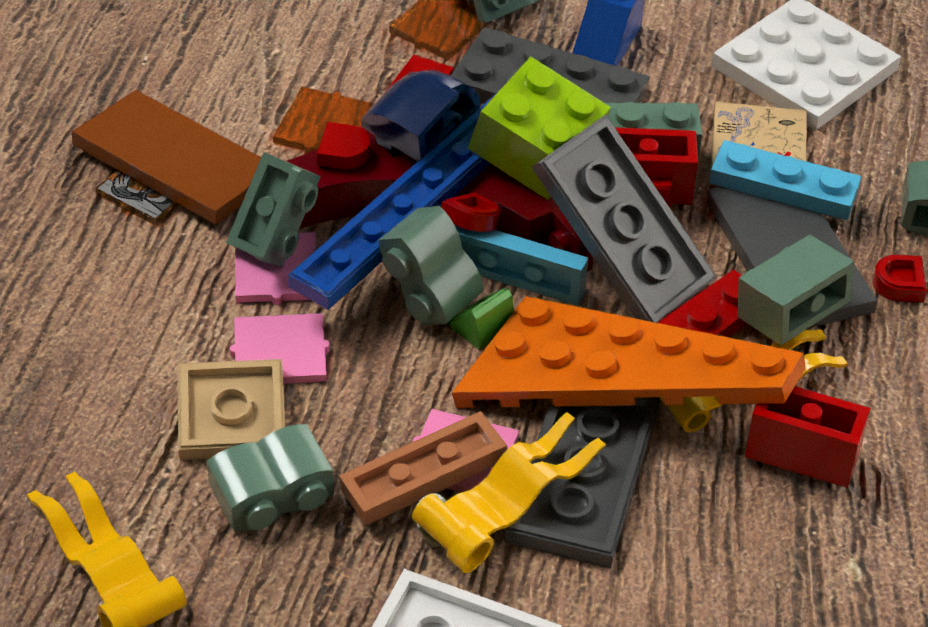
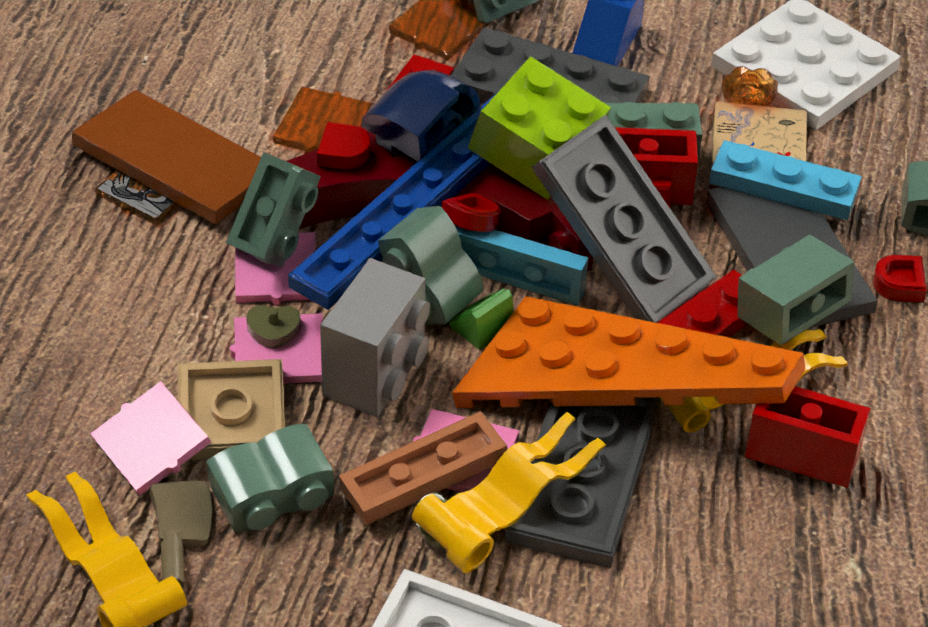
(150, 438): none -> piece
(182, 520): none -> dark tan piece
(273, 325): none -> olive piece
(374, 337): none -> light grey brick
(749, 87): none -> clear orange plate

